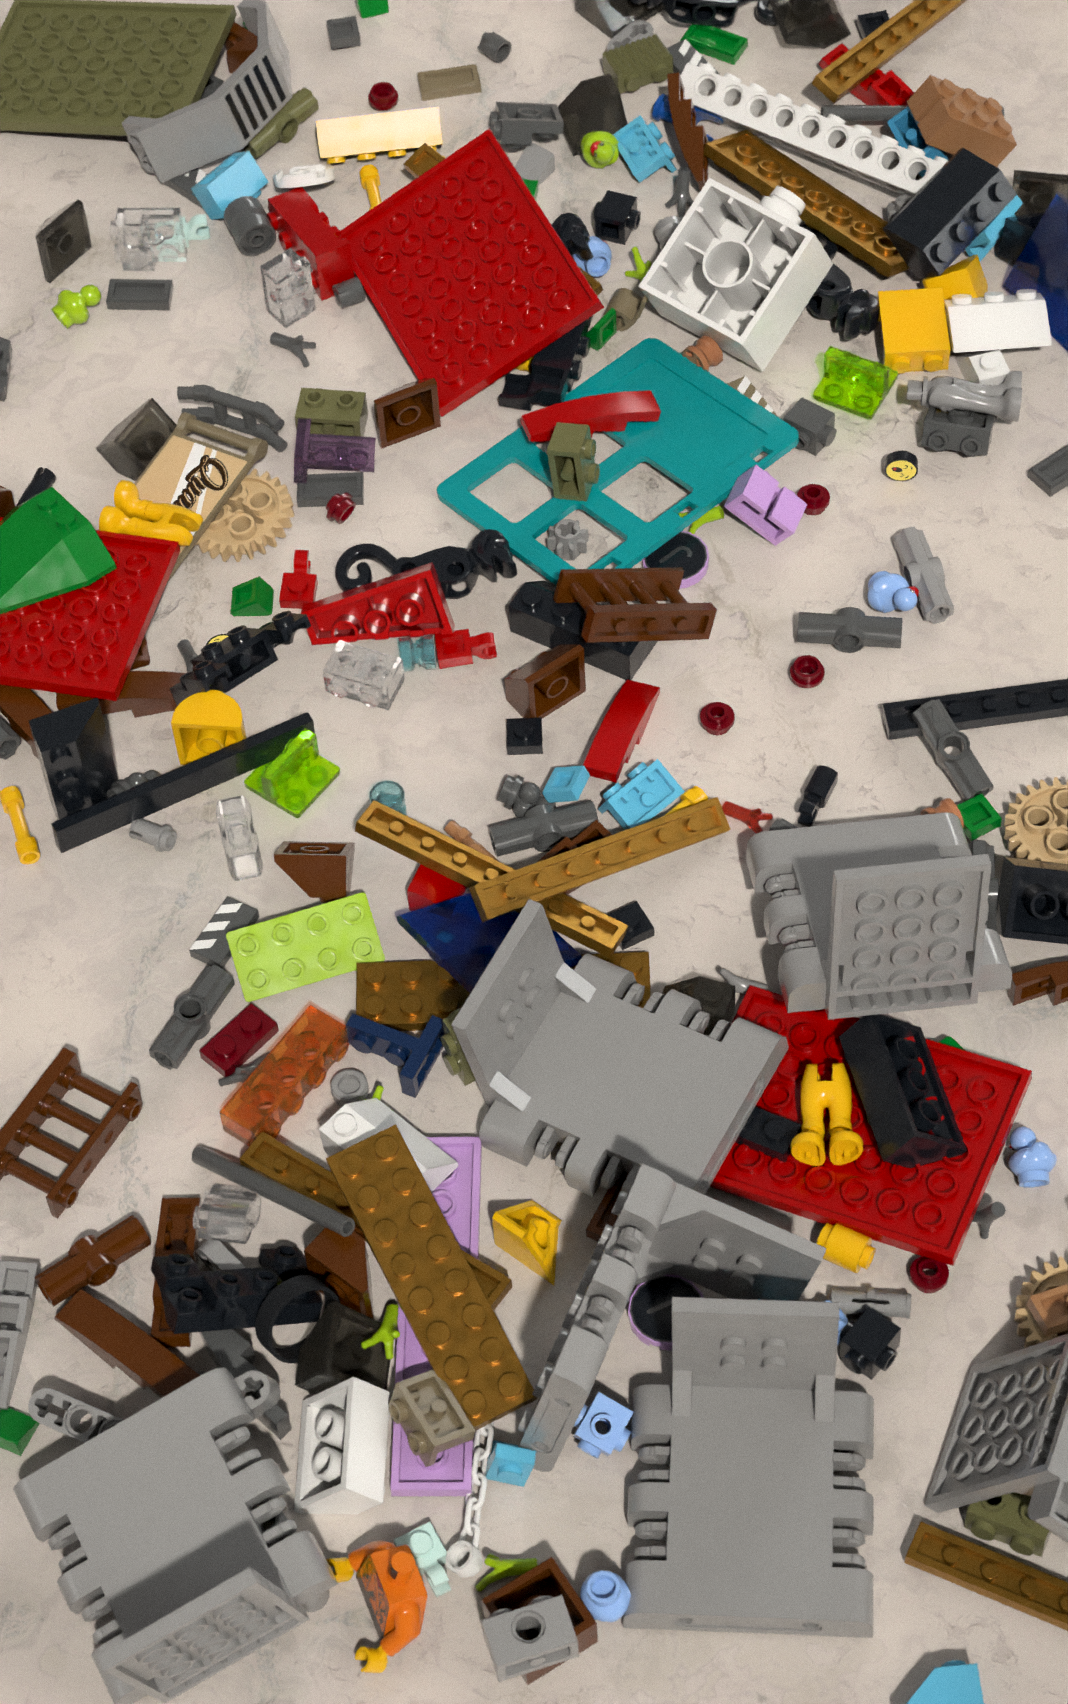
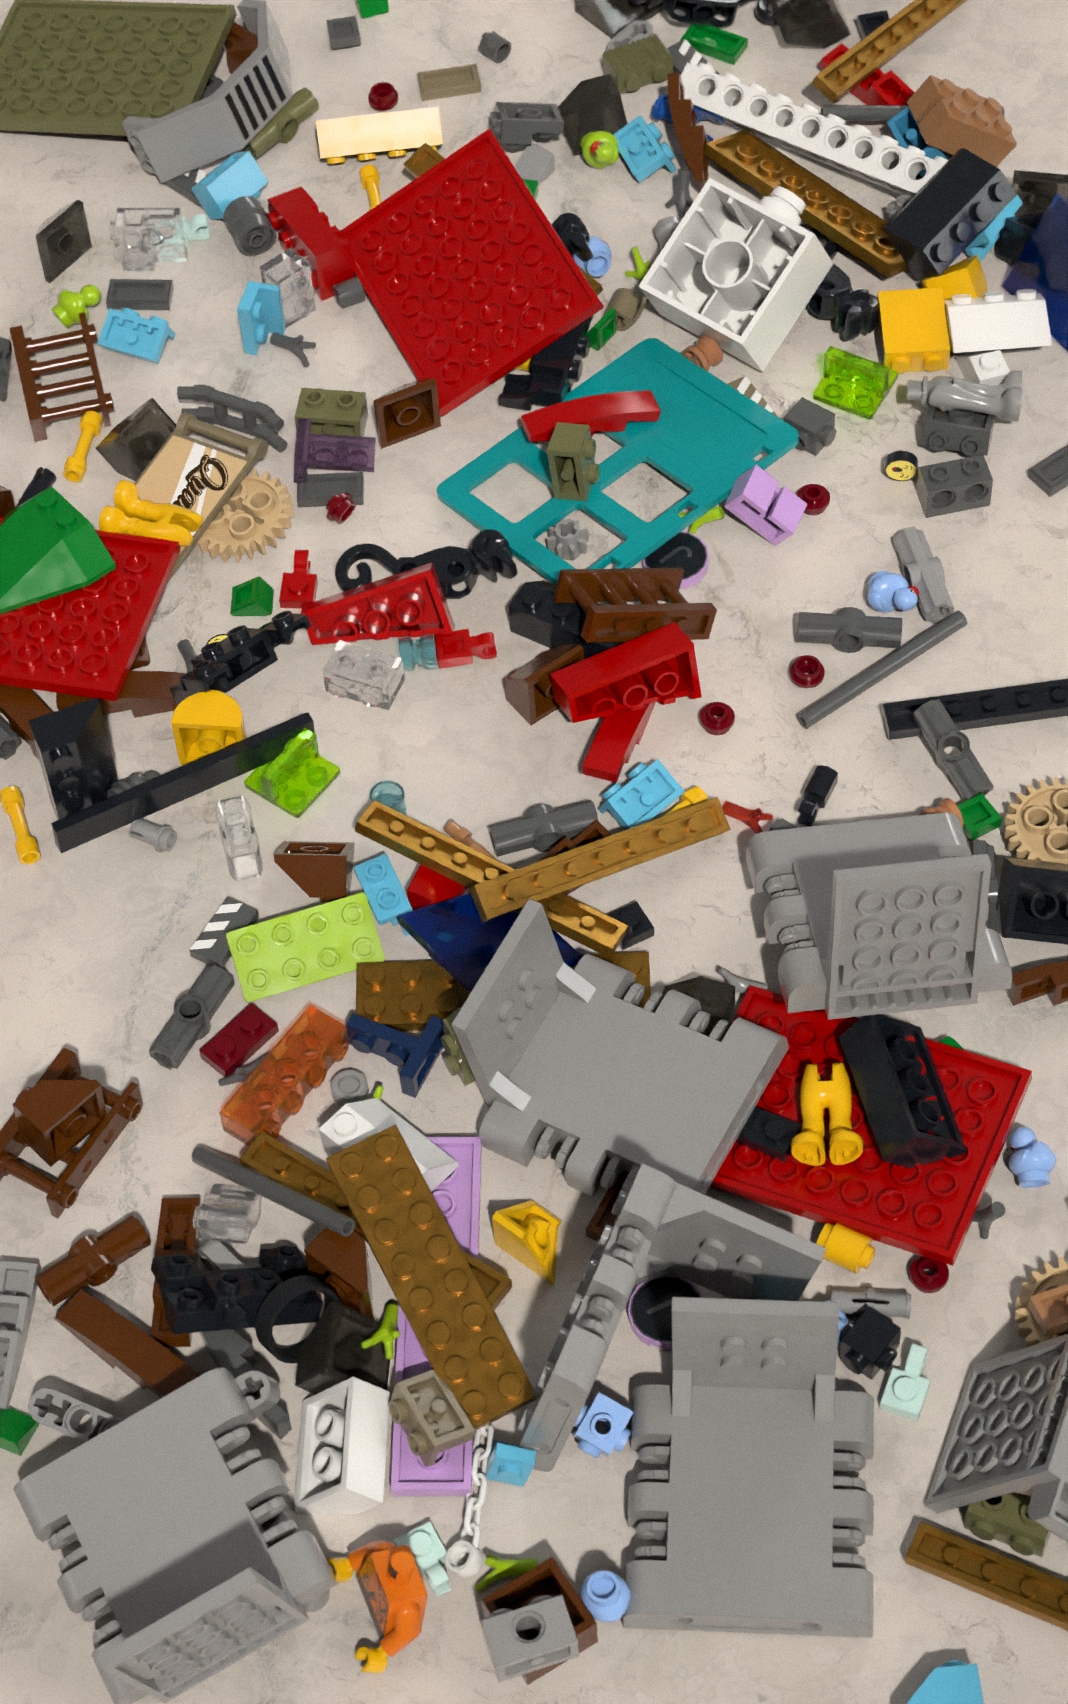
(36, 393): none -> reddish brown fence
(58, 1115): none -> reddish brown slope
(76, 465): none -> yellow bar
(135, 336): none -> medium azure bracket
(260, 314): none -> medium azure bracket
(304, 176): white tile -> none
(383, 890): none -> medium azure bracket
(521, 796): dark grey piece -> none
(524, 736): black plate -> none
(566, 784): medium azure plate -> none
(616, 217): black brick -> none
(629, 675): none -> red wedge
(881, 669): none -> dark grey piece
(907, 1389): none -> light aqua plate
(954, 486): none -> dark grey brick

